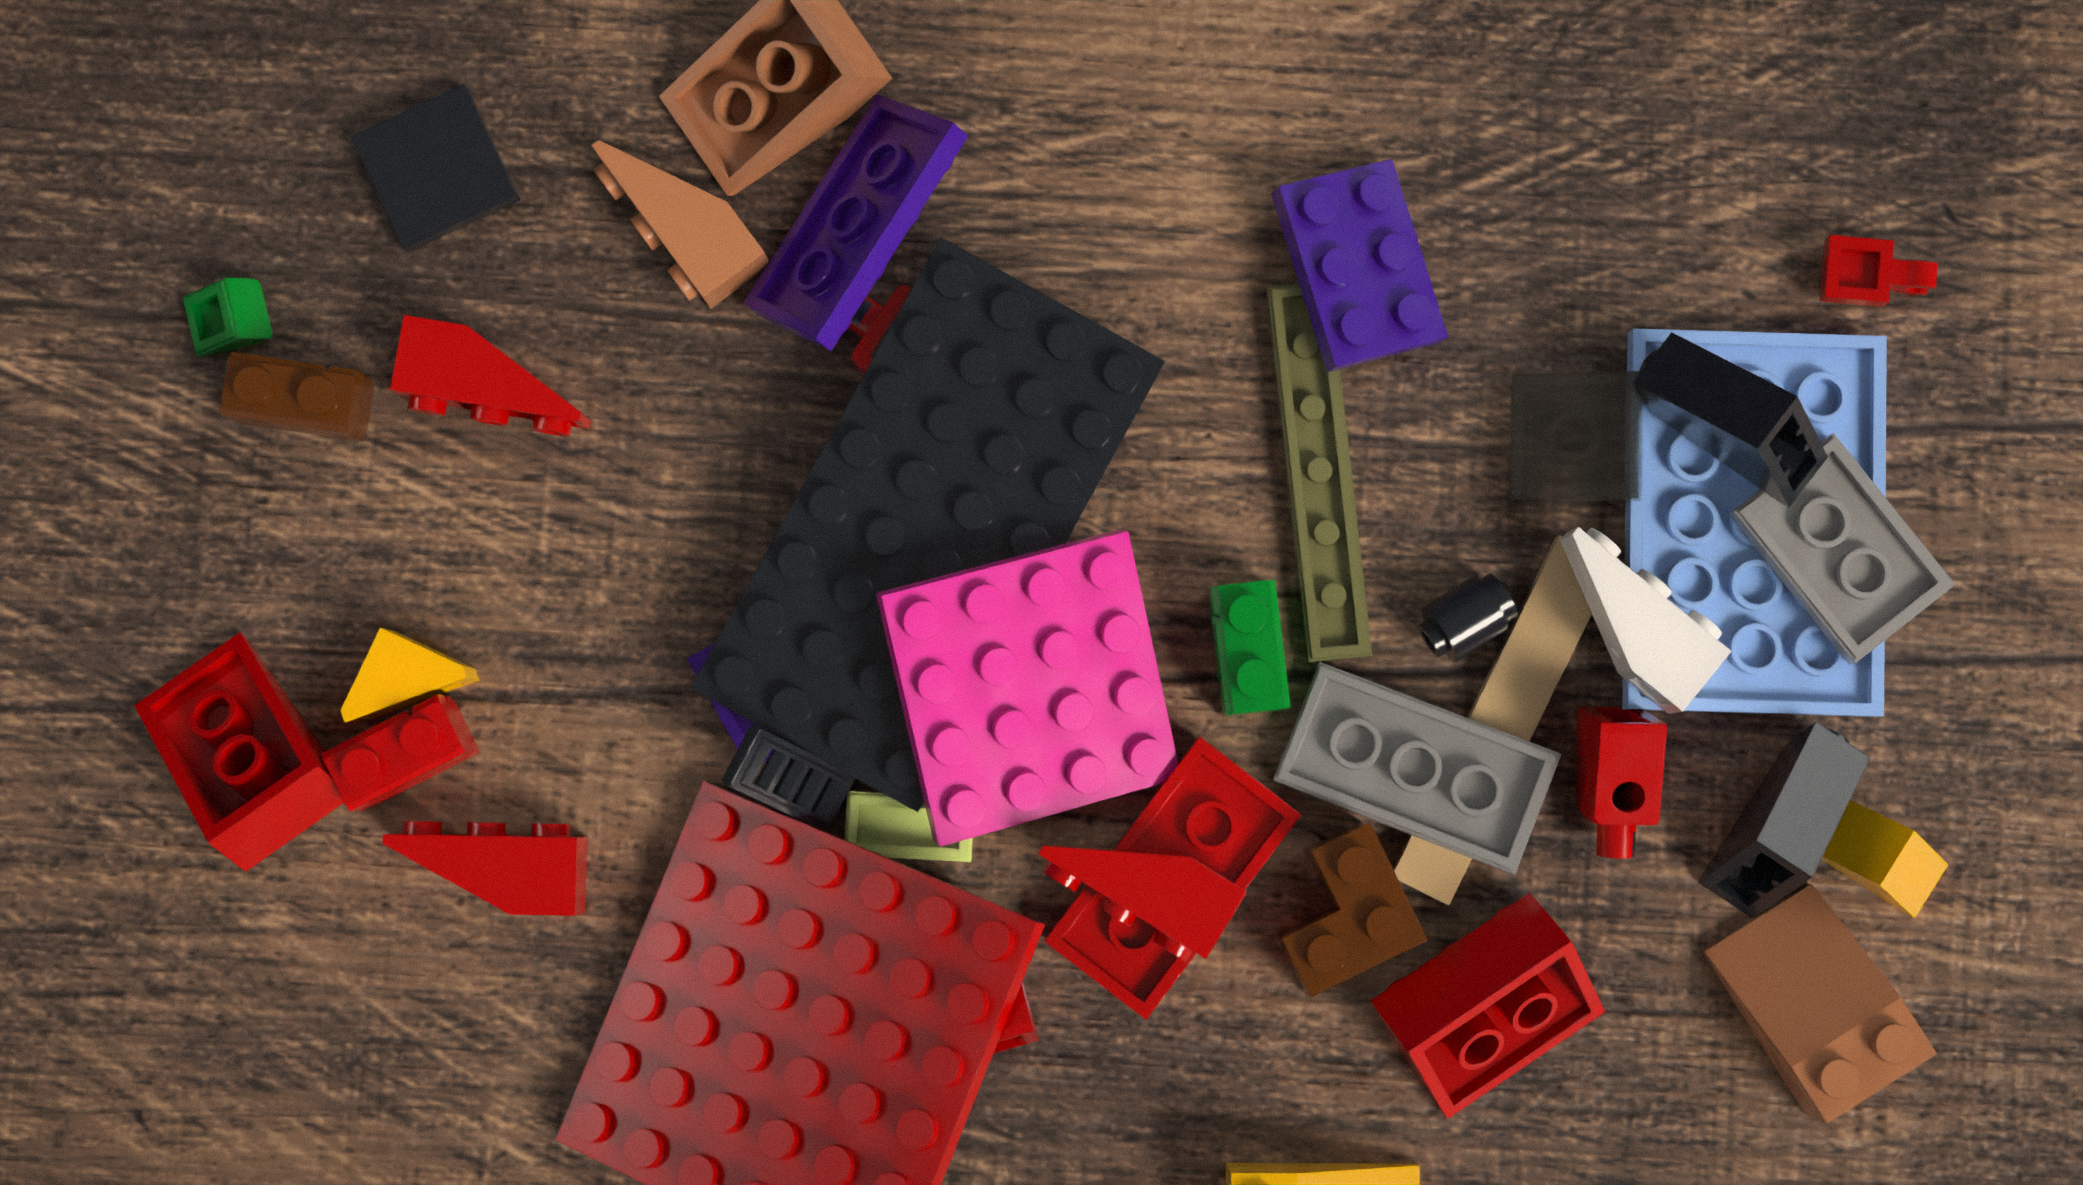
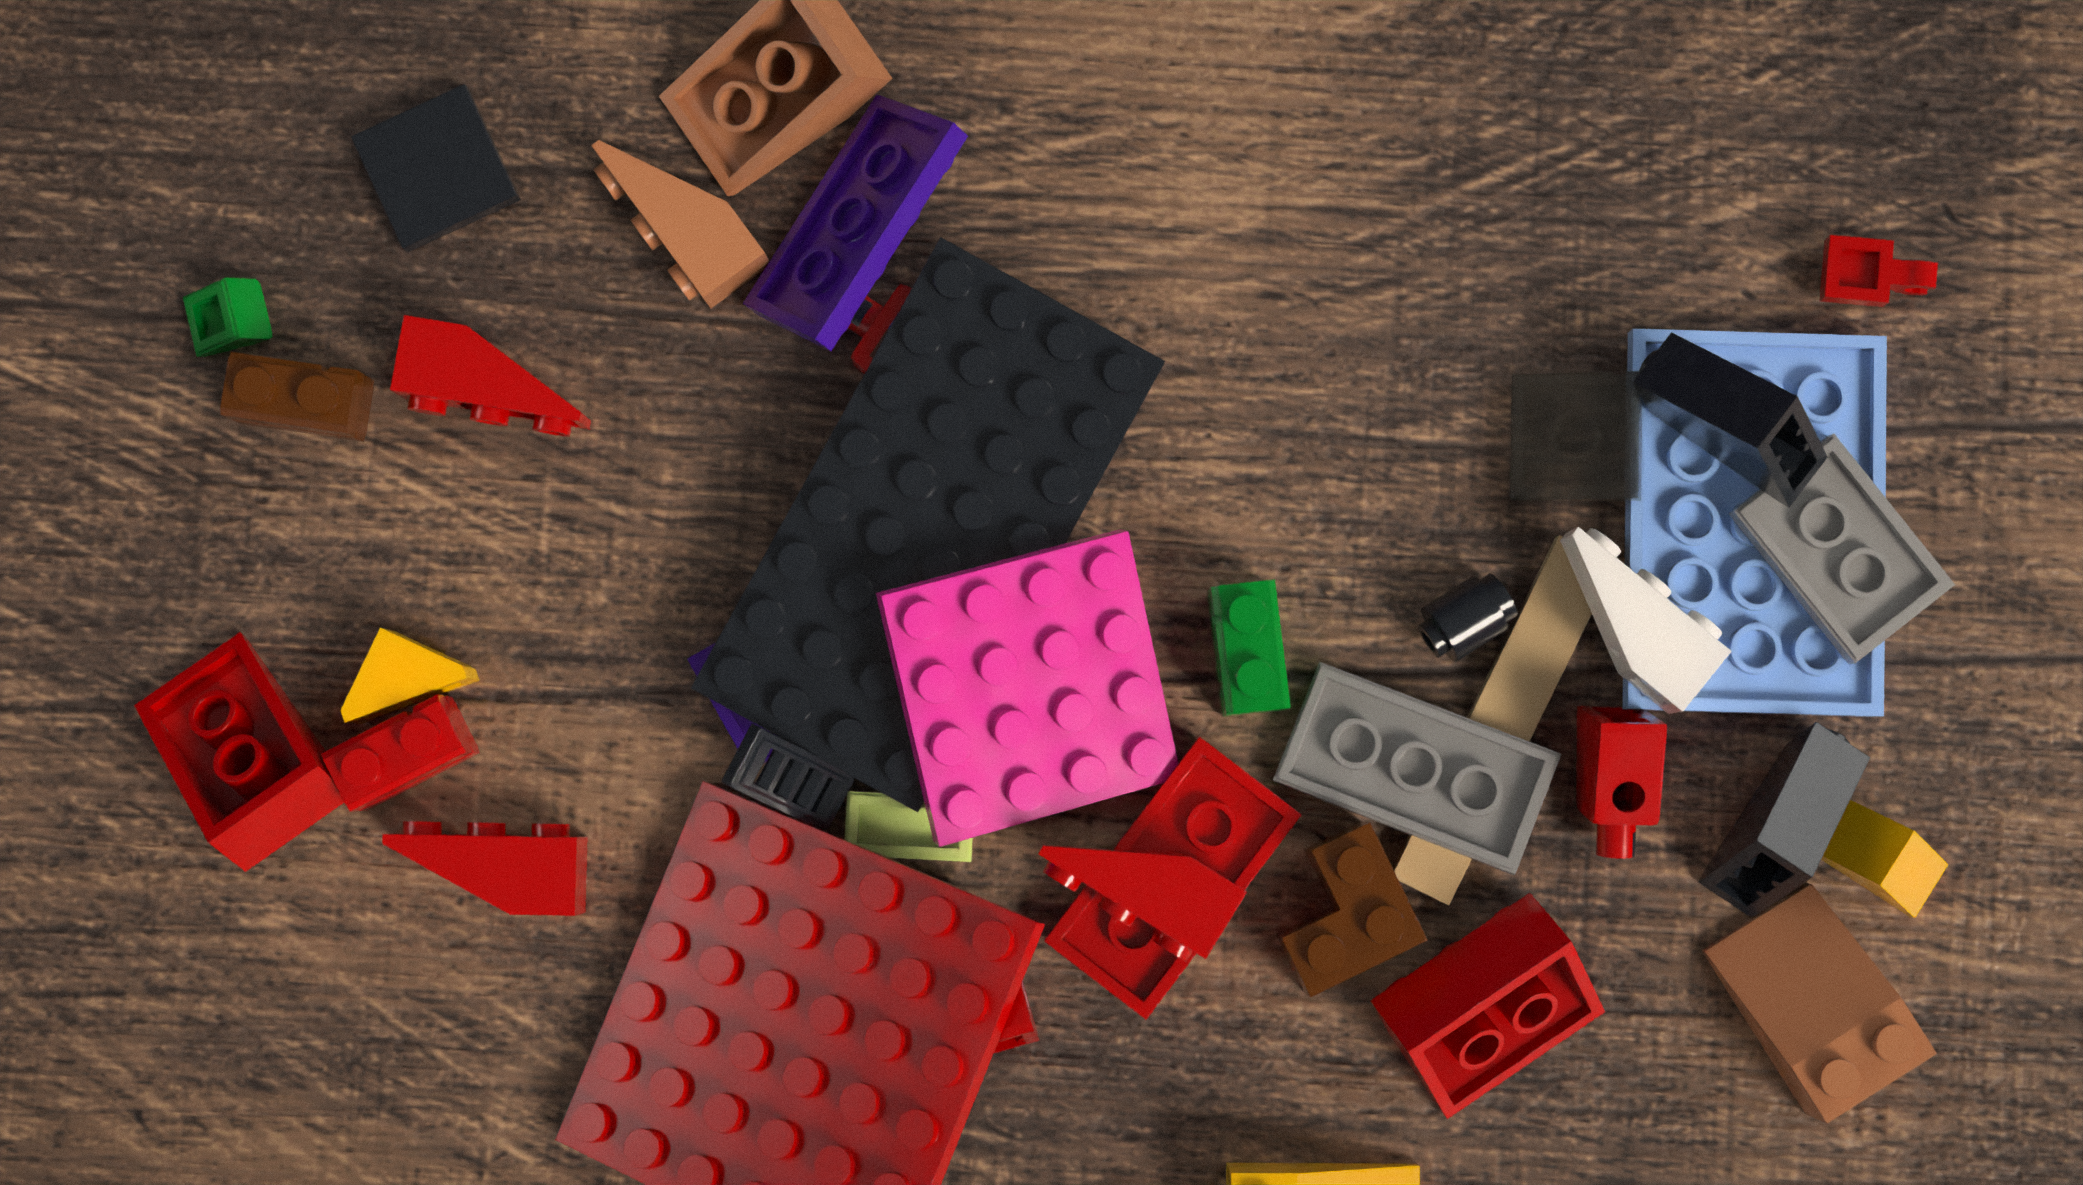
(1318, 485): olive tile -> none
(1359, 265): dark purple plate -> none

